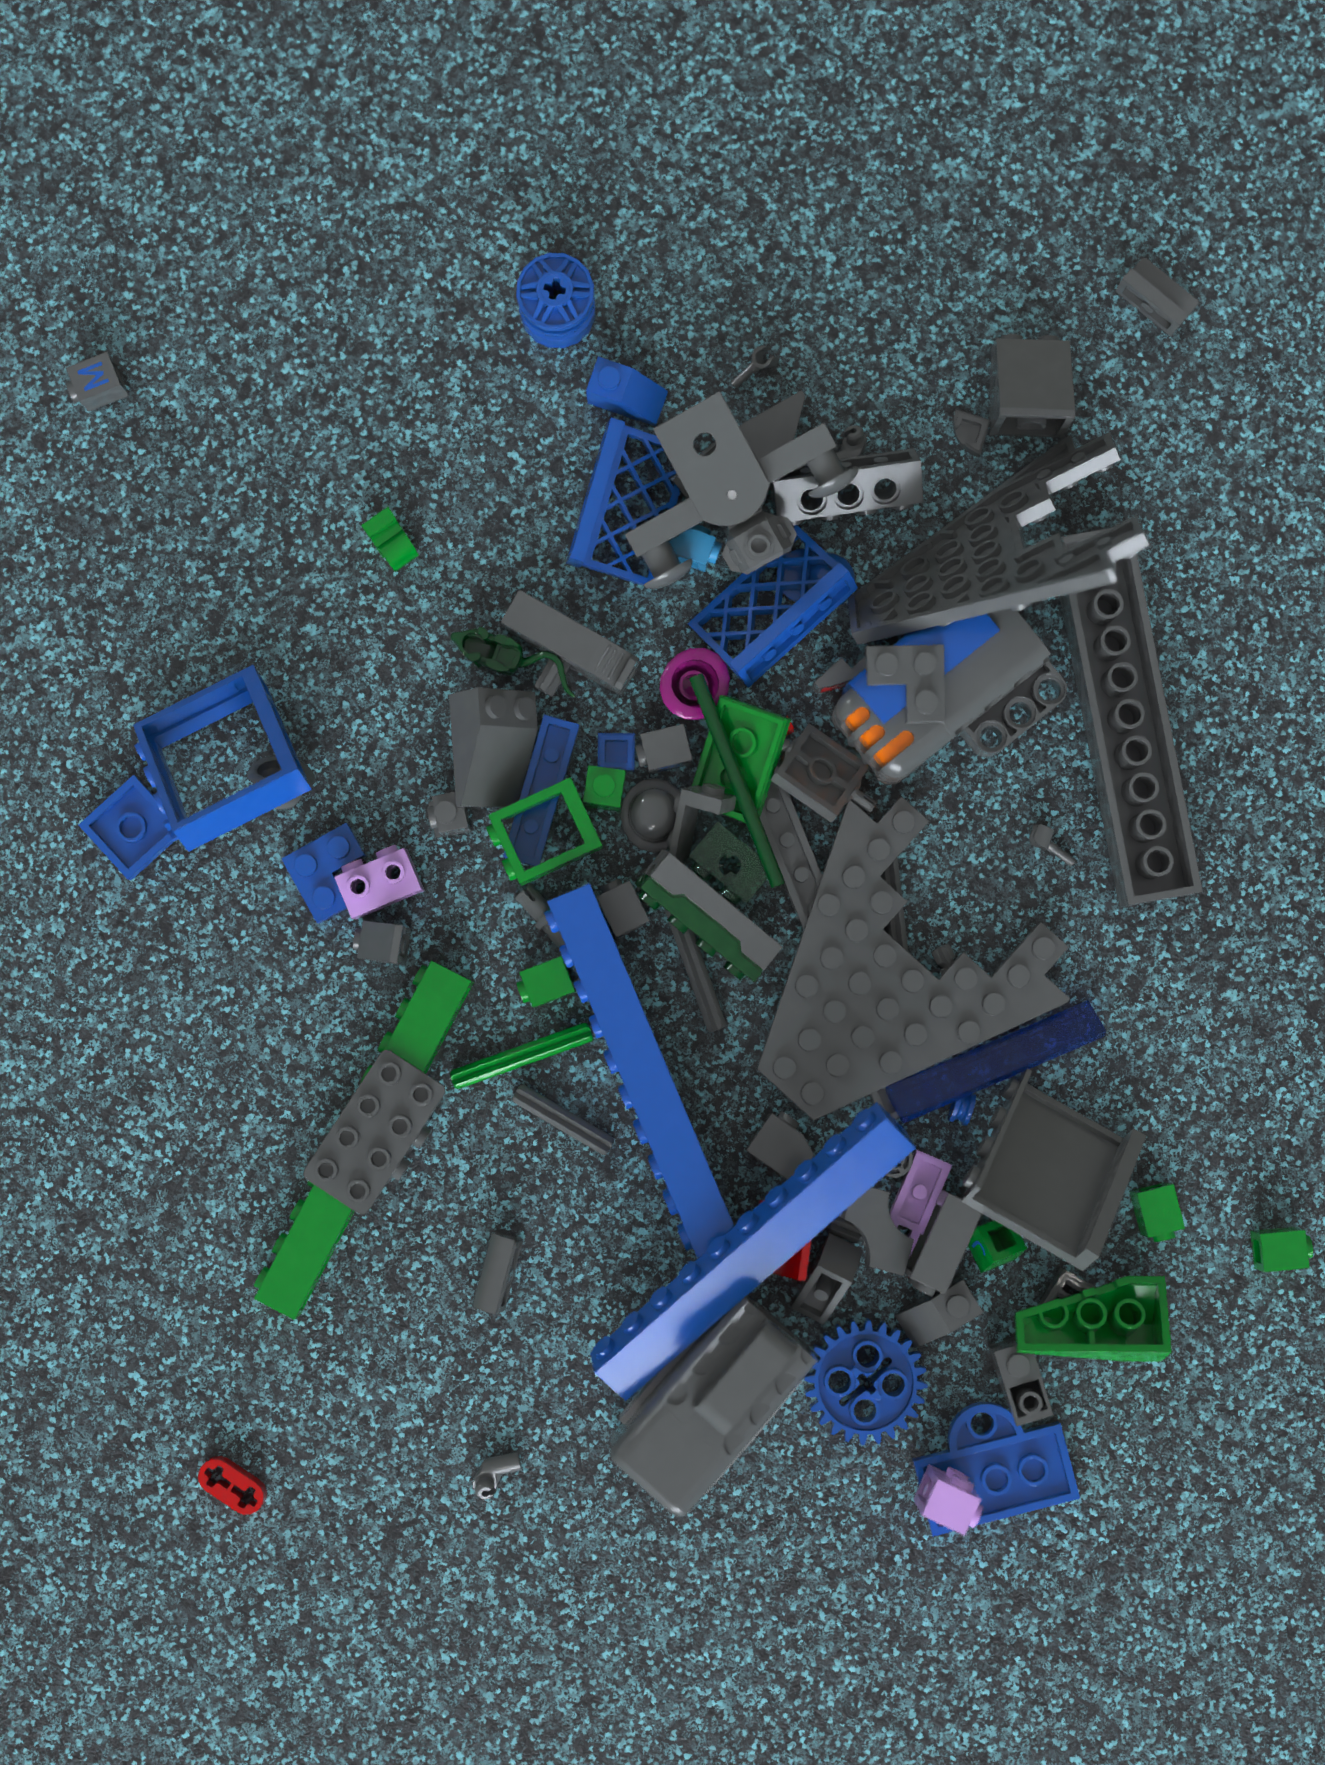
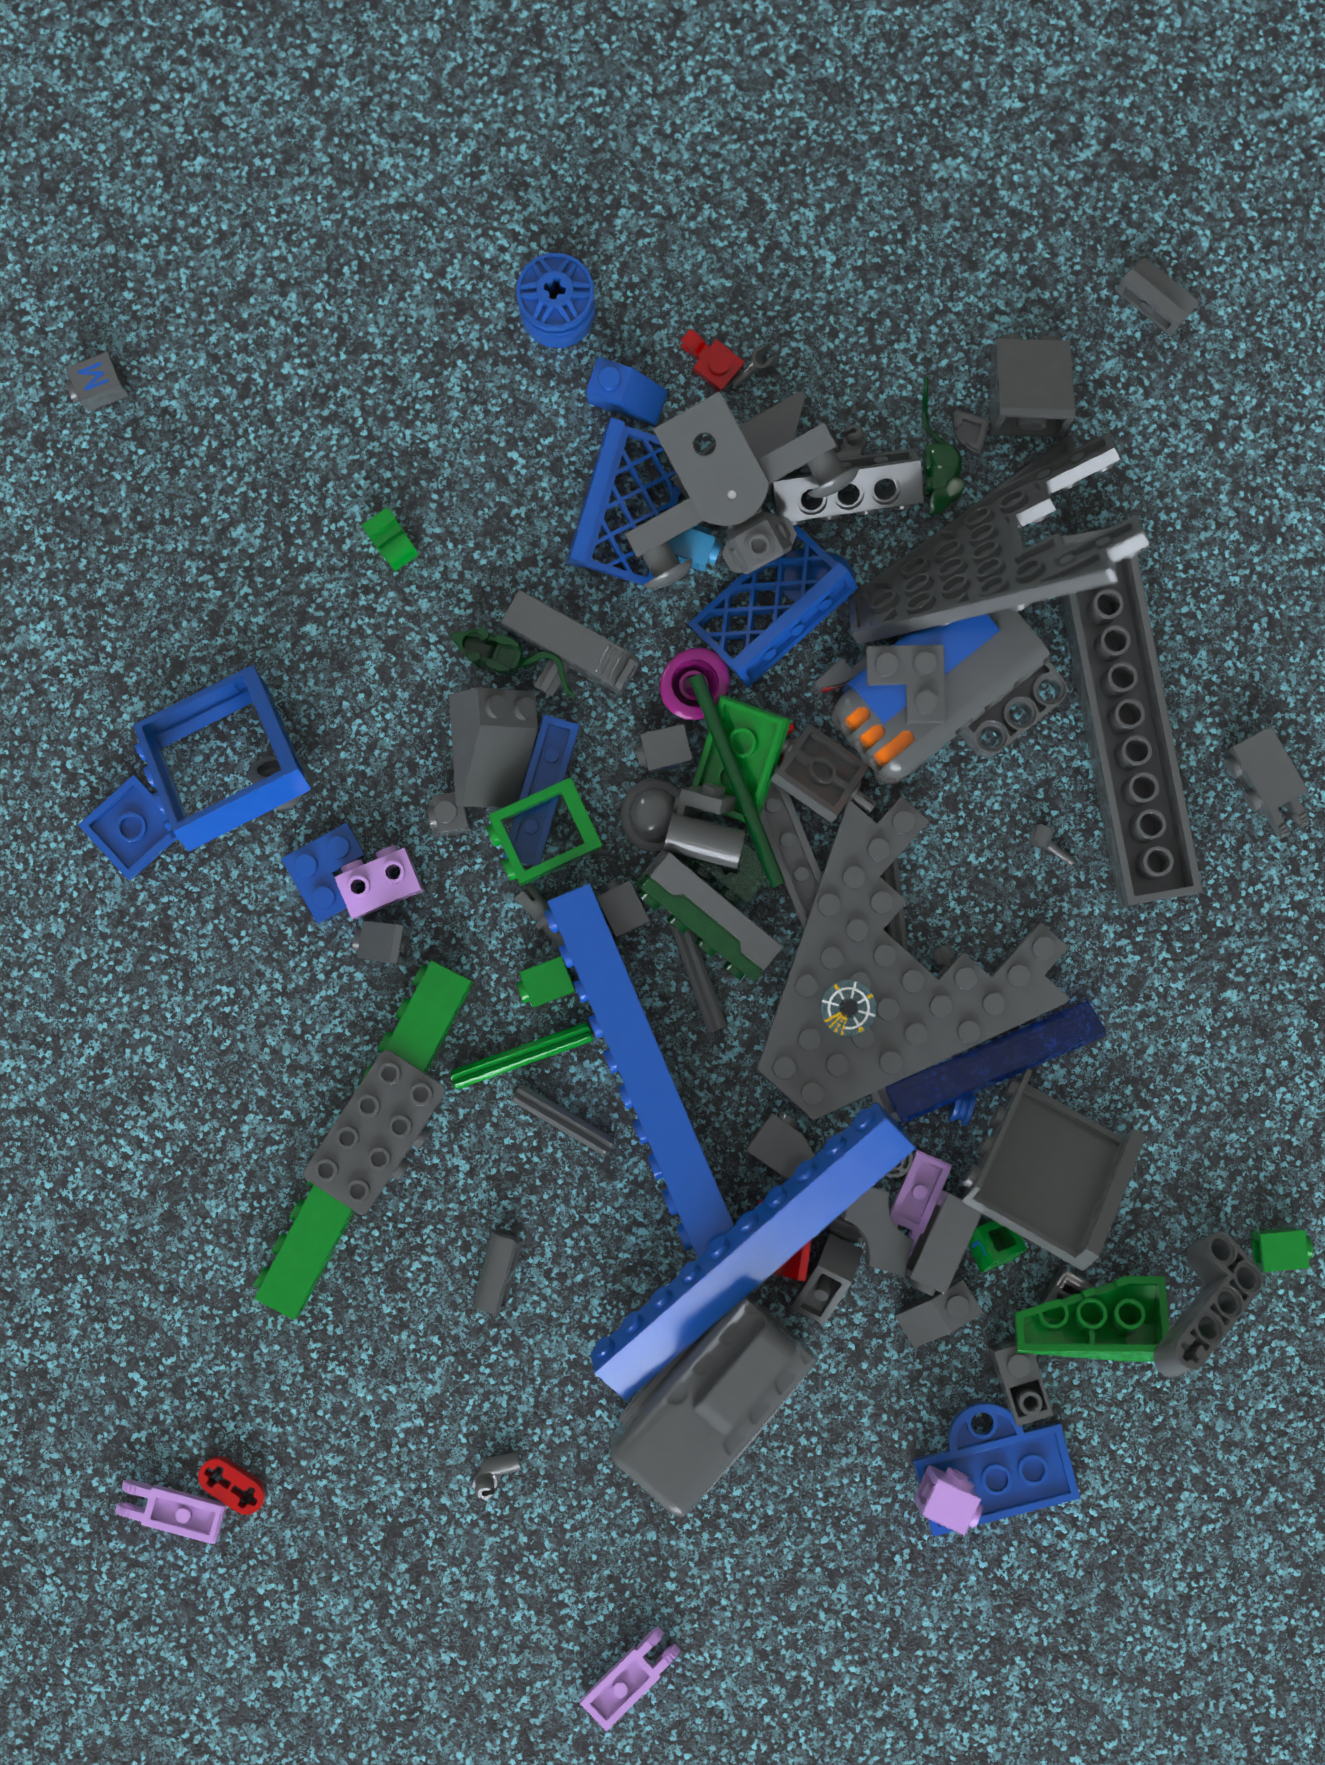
(174, 1511): none -> lavender hinge
(604, 788): green brick -> none
(617, 751): blue tile -> none
(627, 1681): none -> lavender hinge
(704, 840): none -> dark grey brick
(715, 363): none -> red plate
(848, 1008): none -> clear light blue piece
(888, 1406): blue gear -> none
(940, 466): none -> dark green animal
(1157, 1211): green brick -> none
(1230, 1287): none -> dark grey beam
(1268, 779): none -> dark grey hinge

